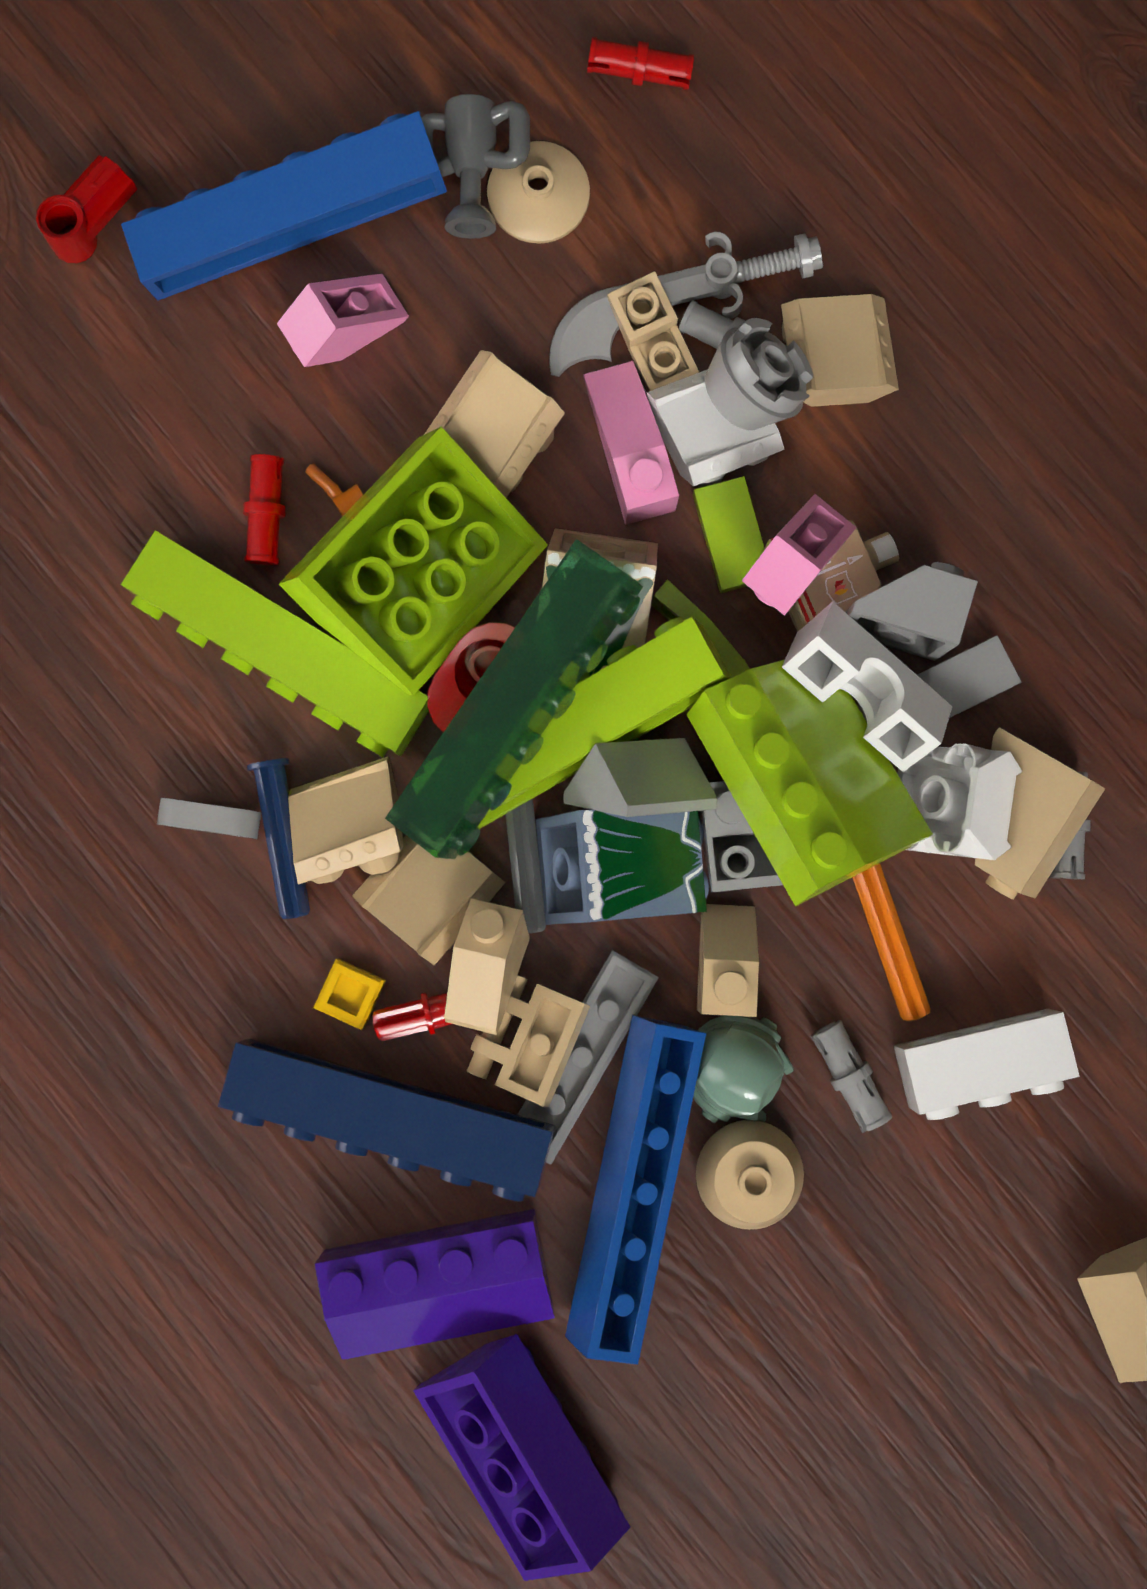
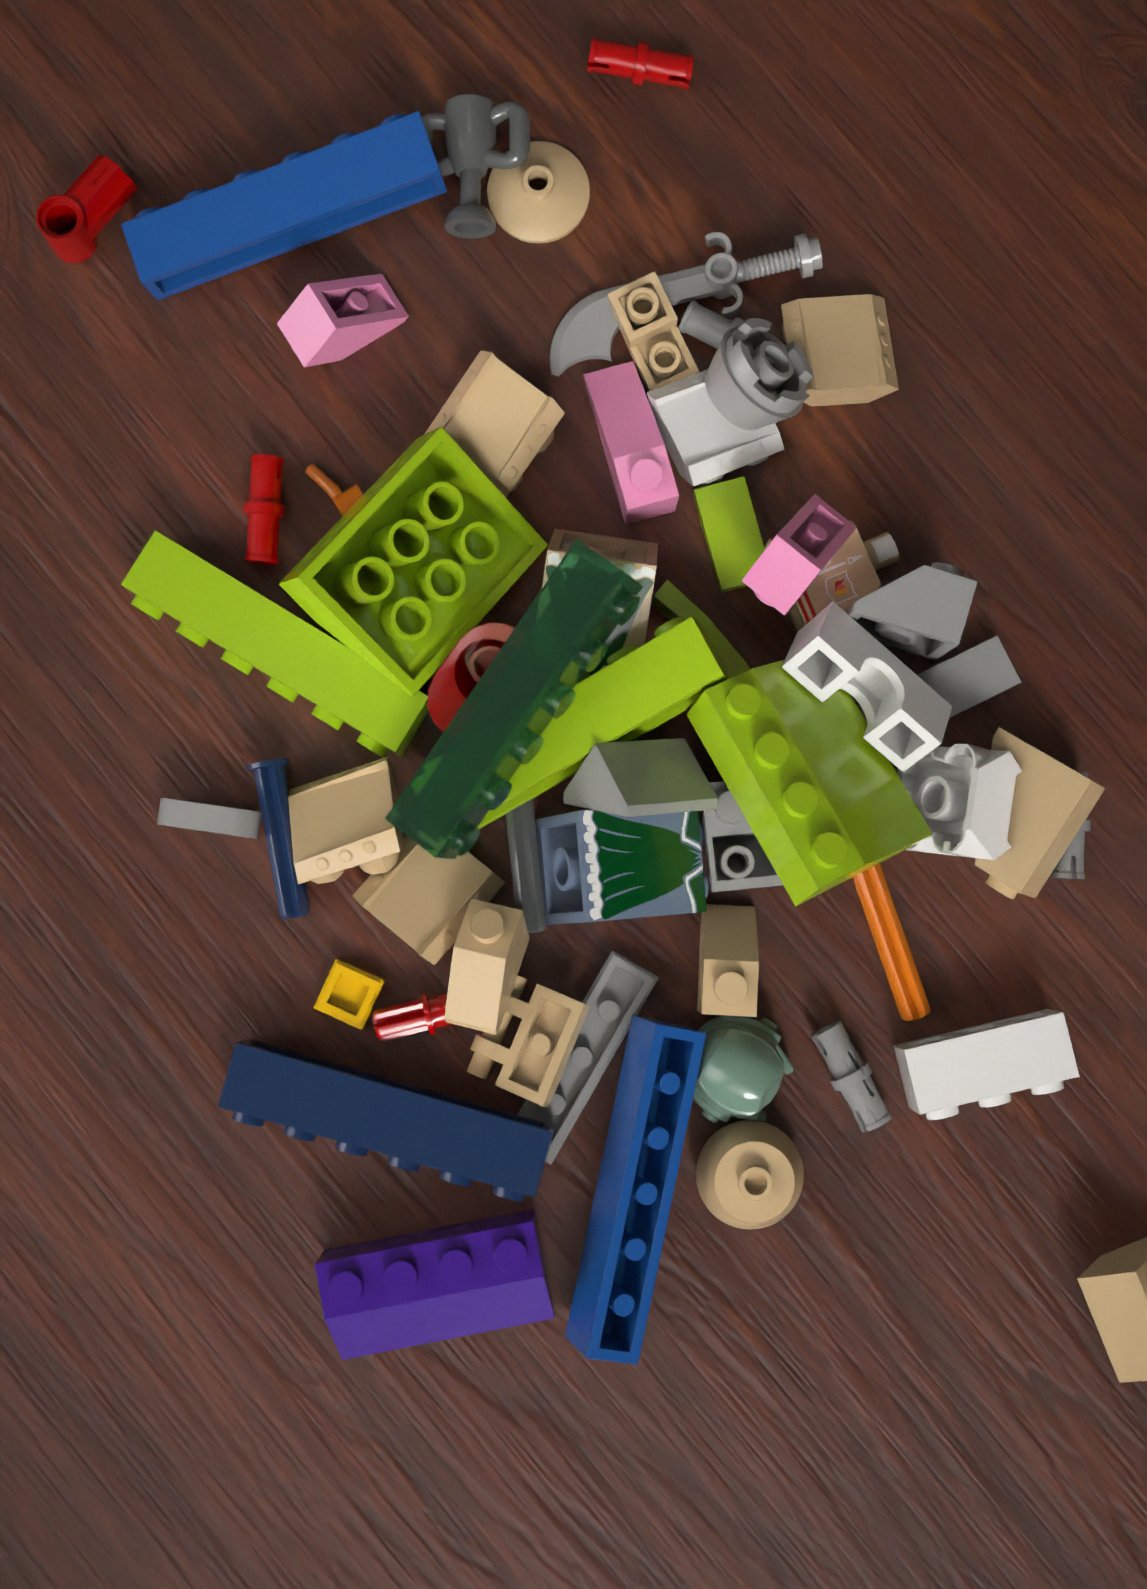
(523, 1461): dark purple slope -> none

